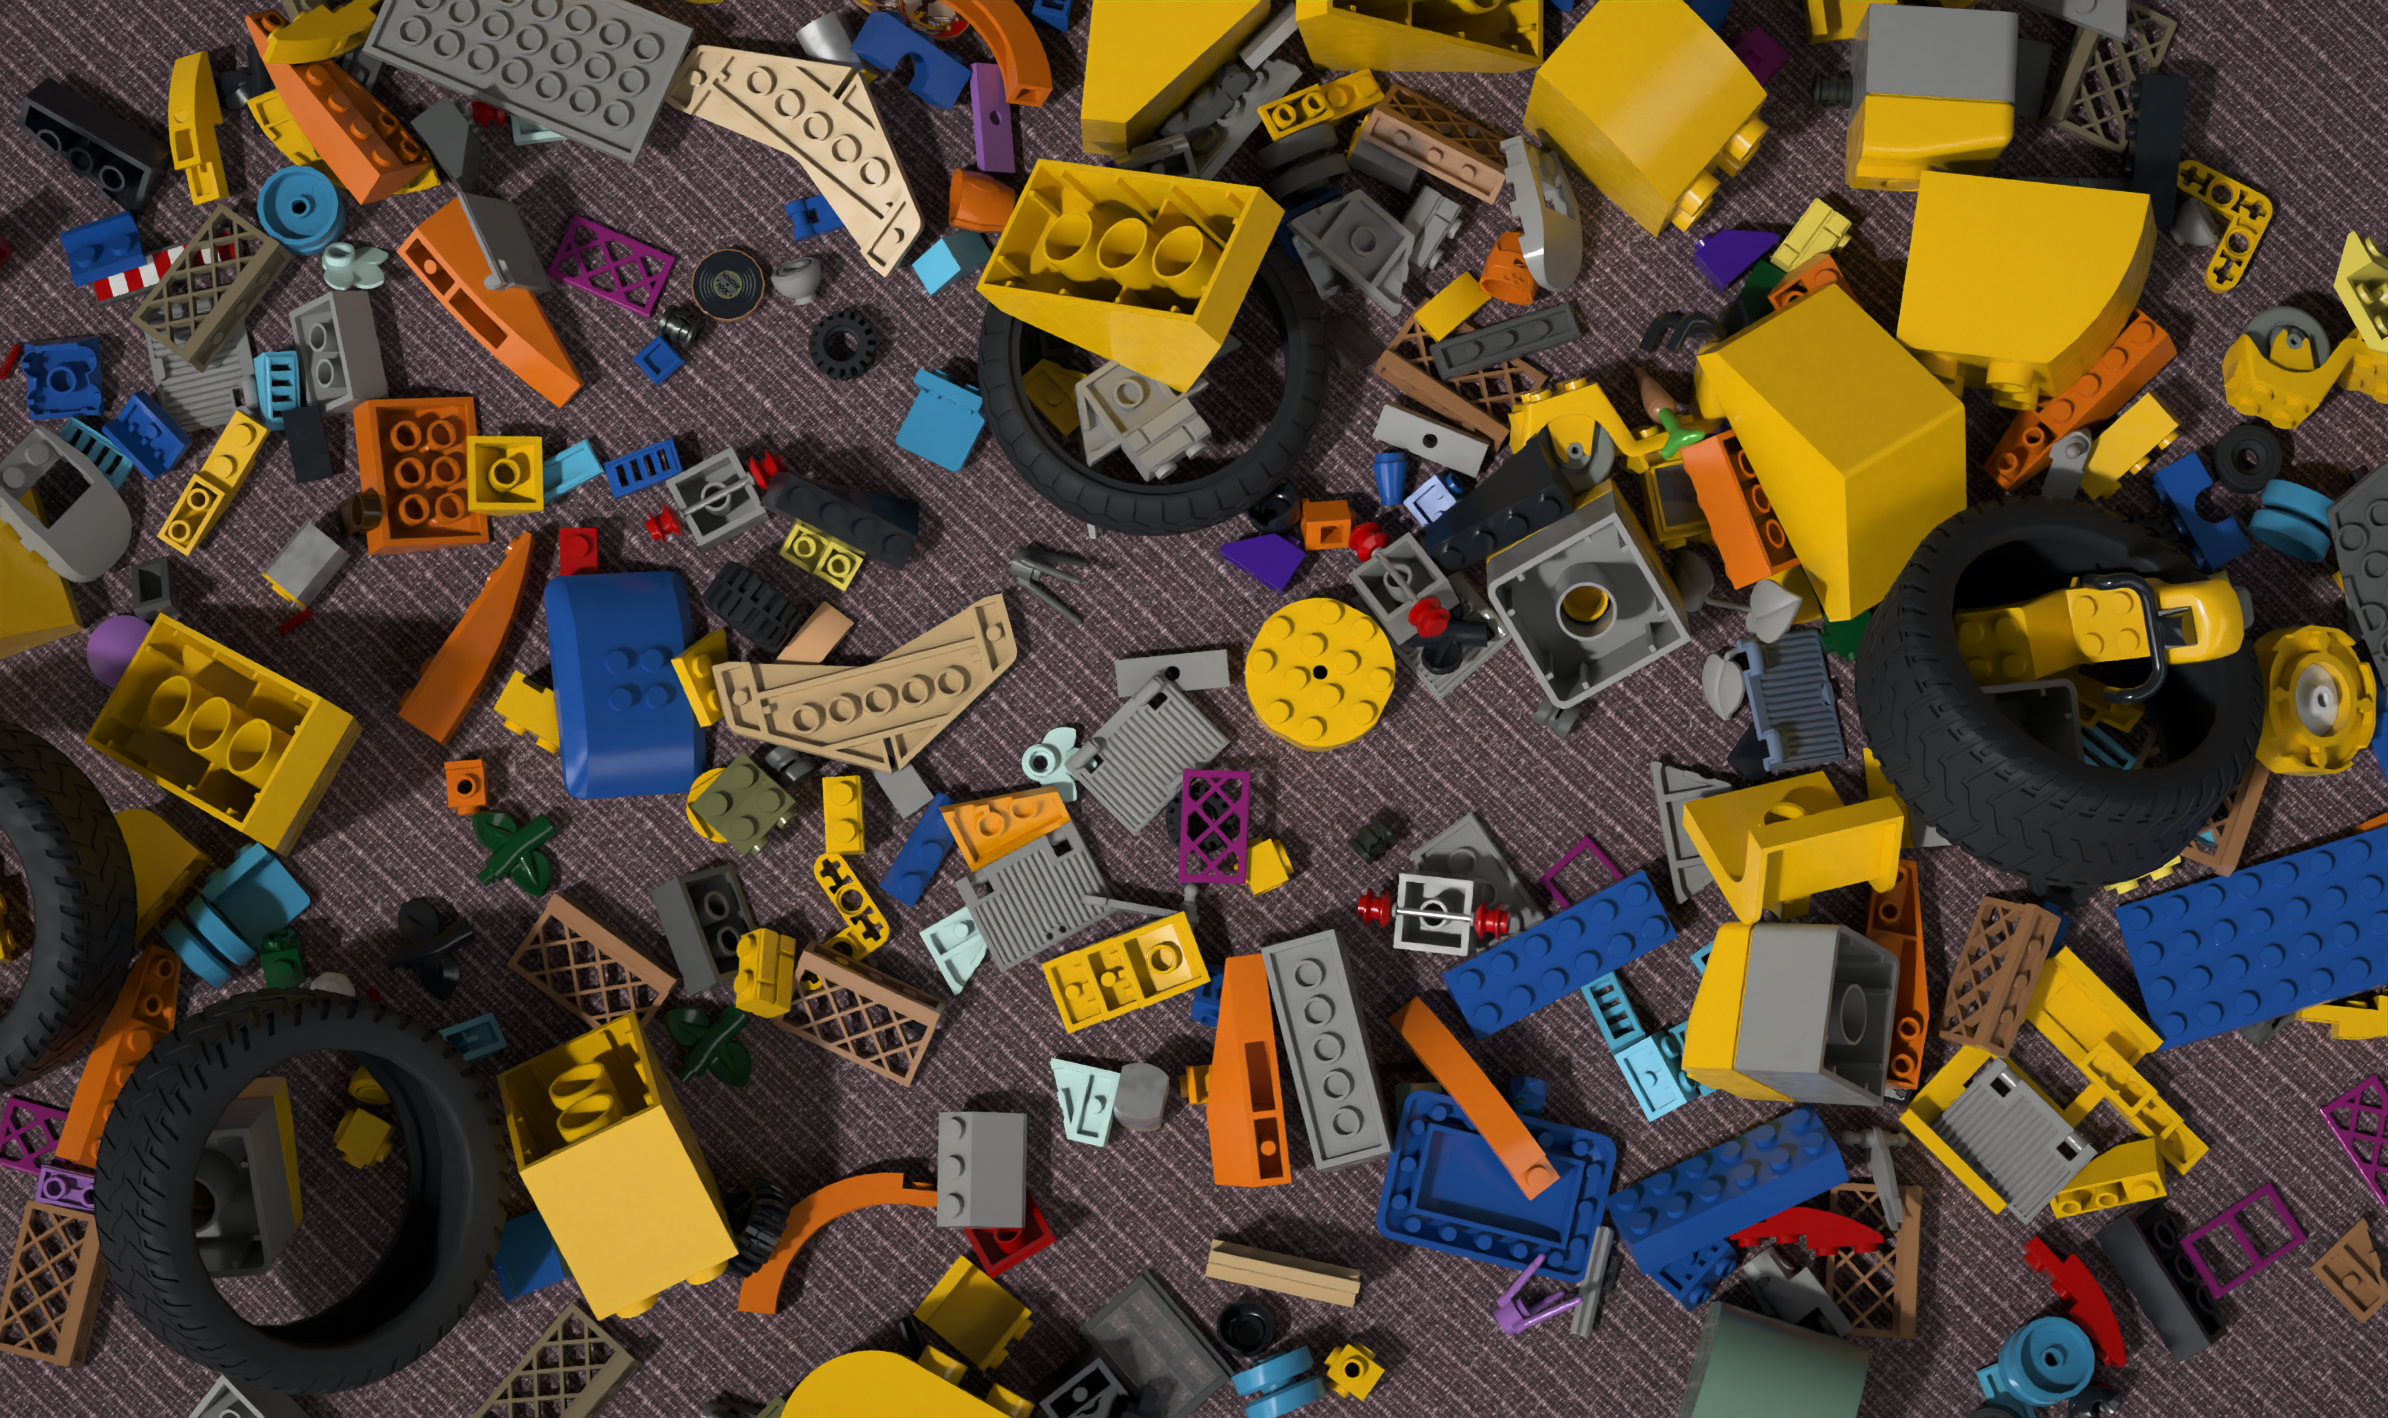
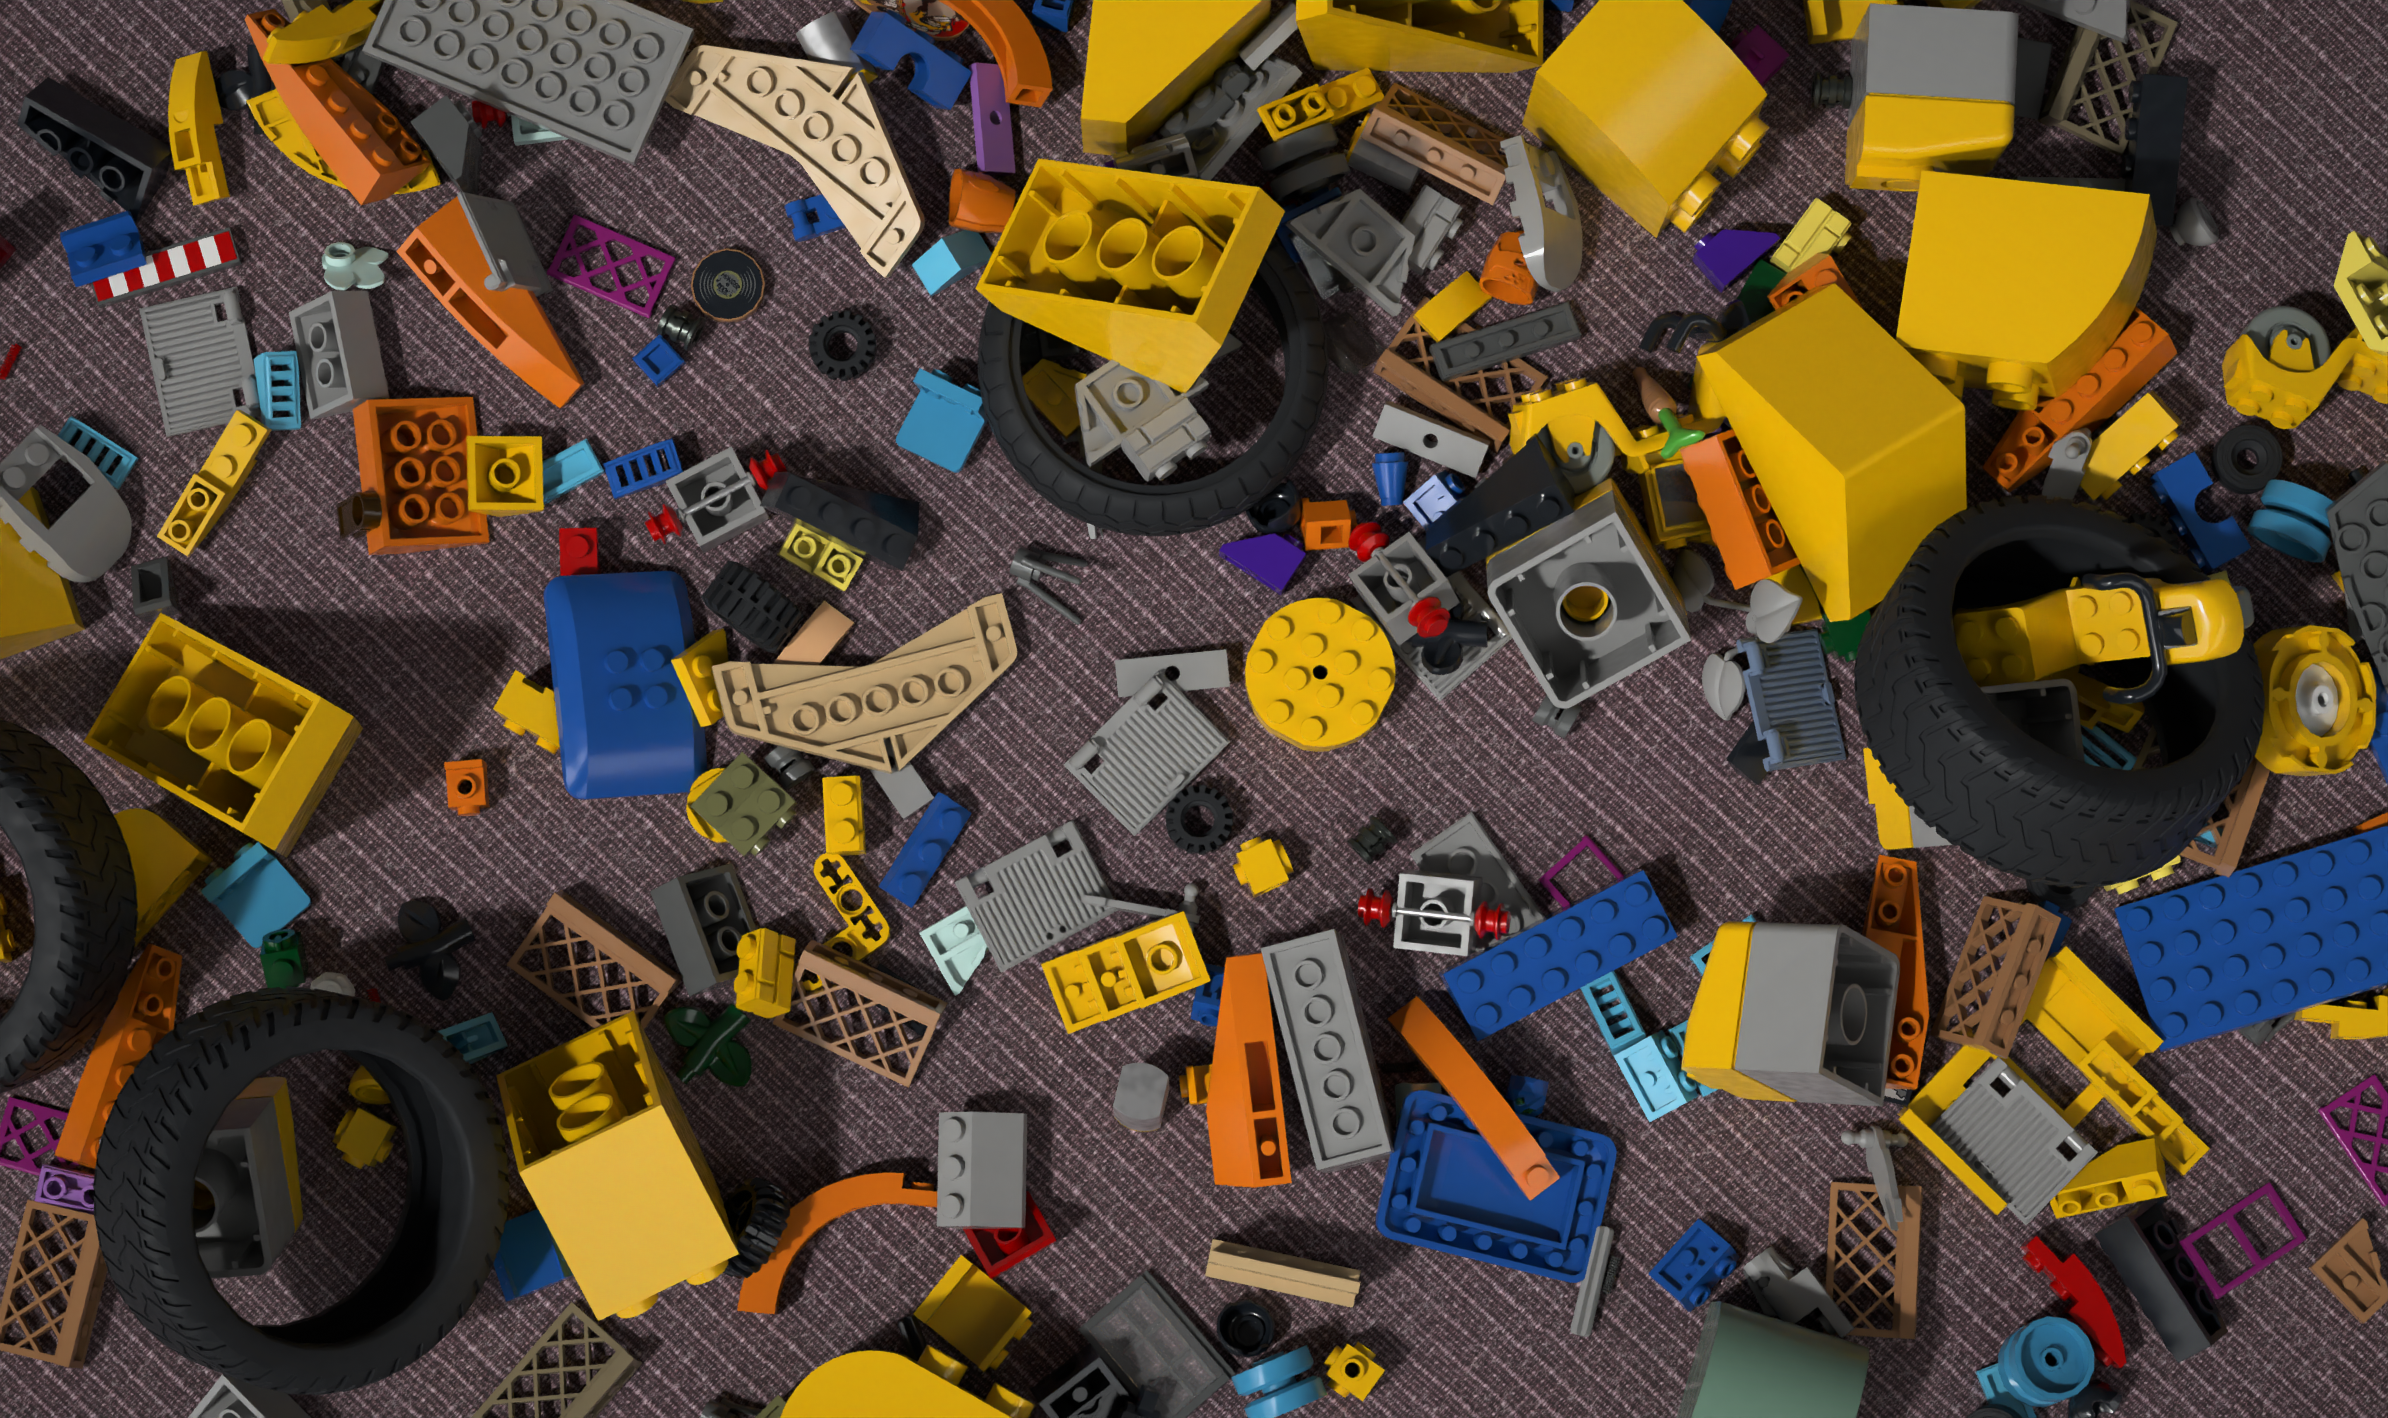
(63, 377): blue slope -> none
(114, 646): medium lavender dish -> none
(148, 436): blue bracket -> none
(203, 947): dark azure wheel -> none
(237, 297): dark tan fence -> none
(285, 196): dark azure wheel -> none
(298, 618): red leg -> none
(304, 565): flat silver piece -> none
(308, 443): black tile -> none
(471, 652): orange wedge -> none
(515, 850): dark green plant -> none
(798, 279): light grey brick -> none
(1003, 823): light orange wing -> none
(1057, 749): light aqua plate -> none
(1086, 1100): light aqua wing -> none
(1239, 846): magenta window -> none
(1516, 1316): medium lavender plant -> none
(1672, 790): light grey wing -> none
(1727, 1189): blue brick -> none
(1793, 840): yellow piece -> none
(1822, 1229): red slope -> none
(2239, 220): yellow beam -> none

